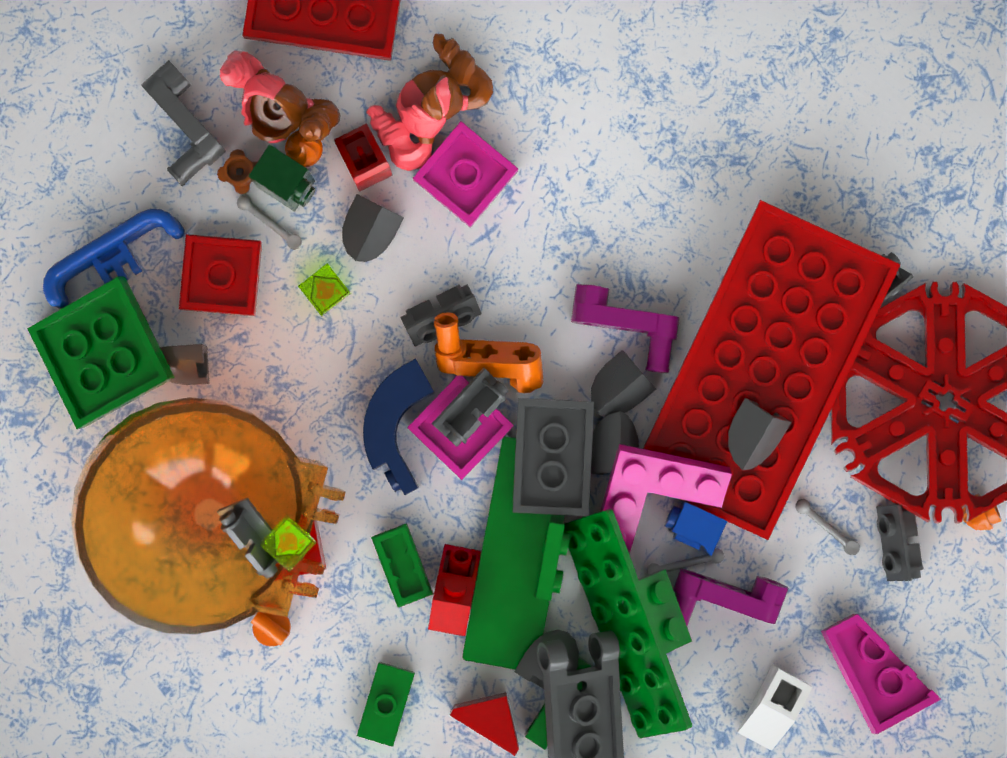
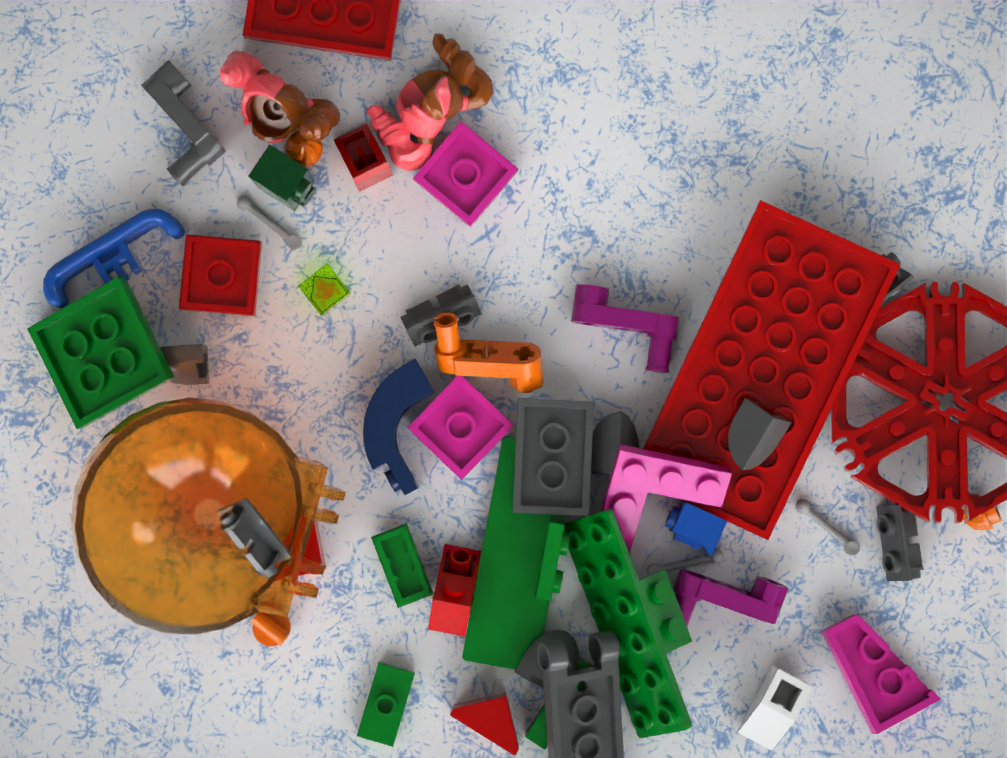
(228, 171): dark orange plate -> none
(287, 543): clear neon green tile -> none
(368, 229): dark grey brick -> none
(461, 416): dark grey hinge -> none
(619, 386): dark grey brick -> none

